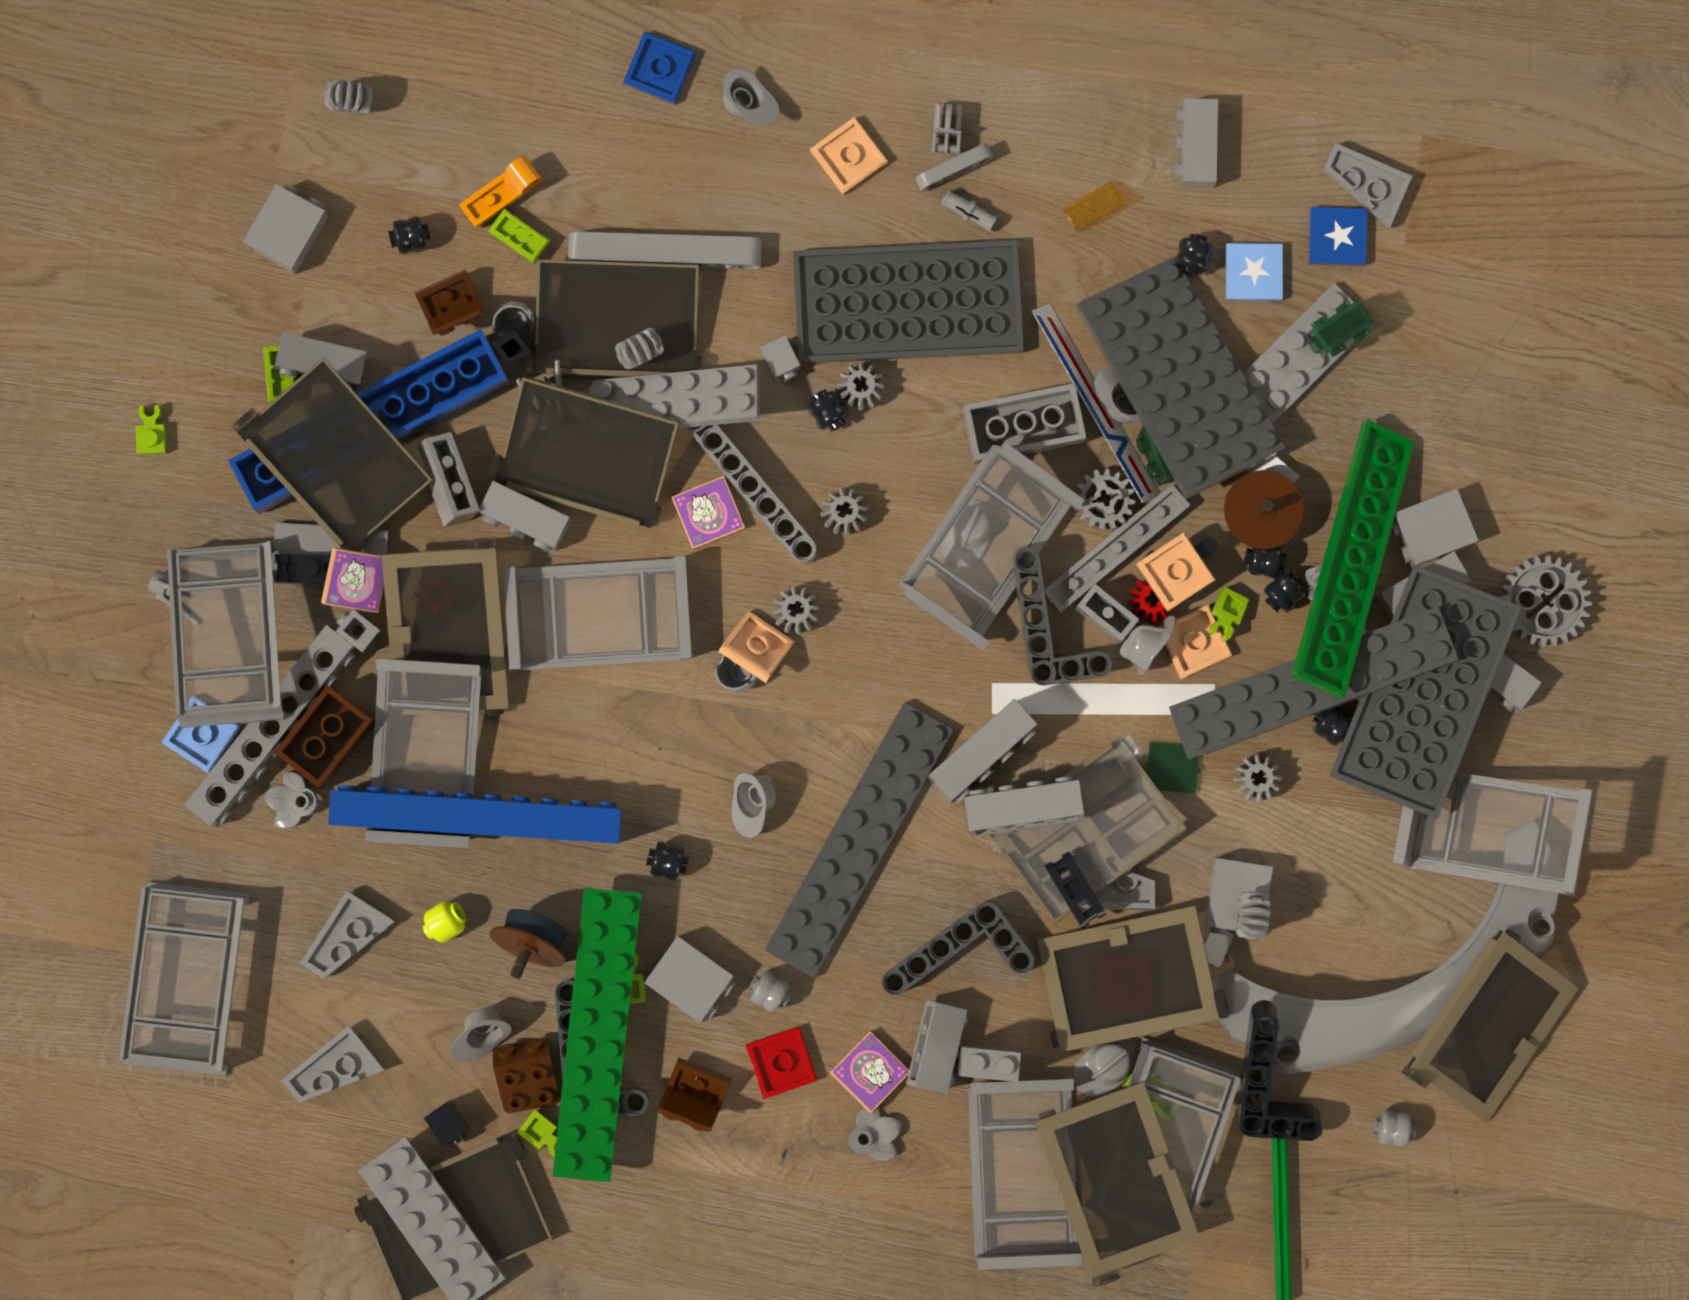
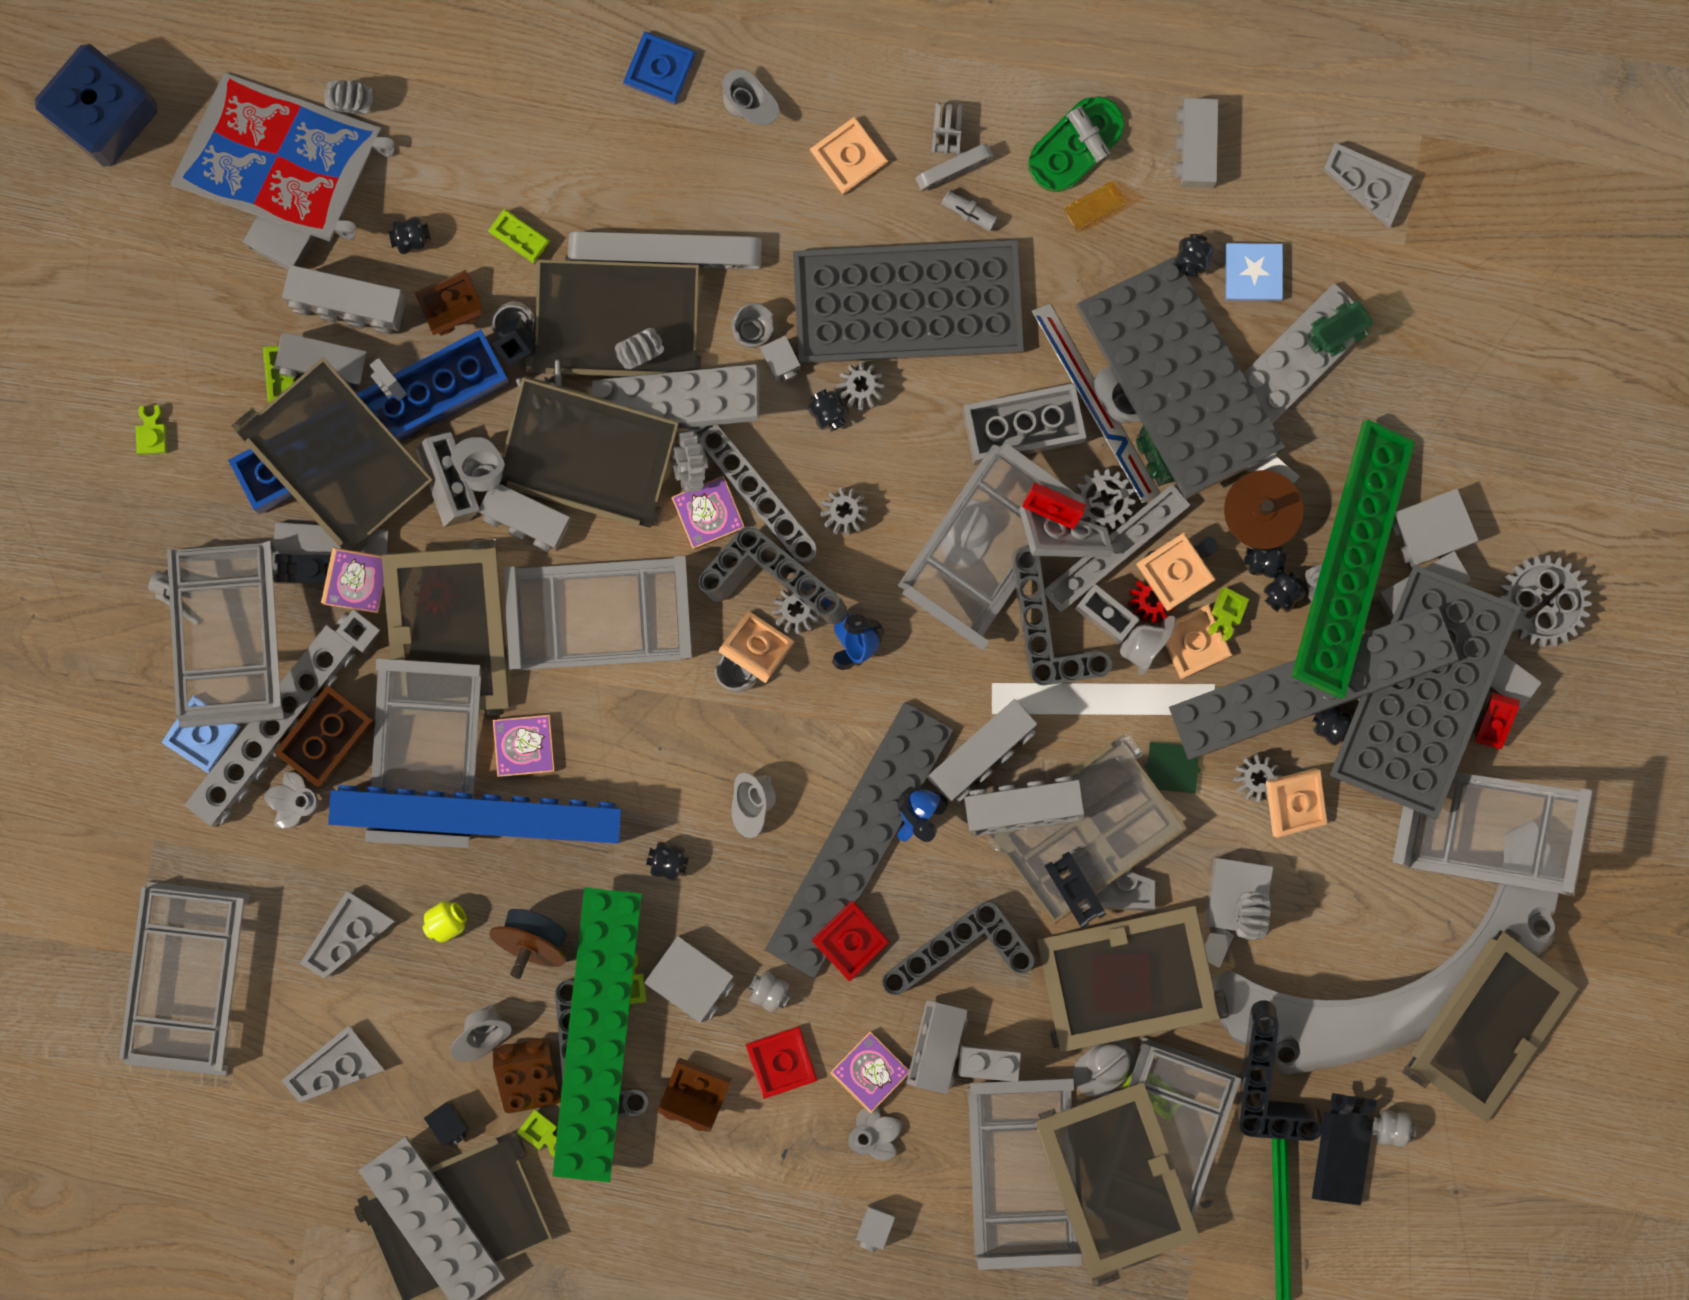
(110, 123): none -> dark blue plate
(279, 157): none -> flag
(344, 299): none -> light grey brick
(386, 380): none -> light grey plate
(478, 463): none -> light grey piece
(501, 192): light orange plate -> none
(523, 746): none -> tile
(689, 461): none -> light grey gear
(752, 325): none -> light grey hair
(778, 569): none -> dark grey beam
(850, 941): none -> red tile
(859, 638): none -> cap
(874, 1228): none -> light grey brick
(916, 809): none -> cap
(1053, 505): none -> red plate
(1053, 539): none -> light grey wing
(1061, 158): none -> green tile
(1088, 134): none -> light grey pin
(1296, 802): none -> light nougat tile
(1337, 236): blue tile -> none
(1344, 1150): none -> black tile
(1497, 720): none -> red plate

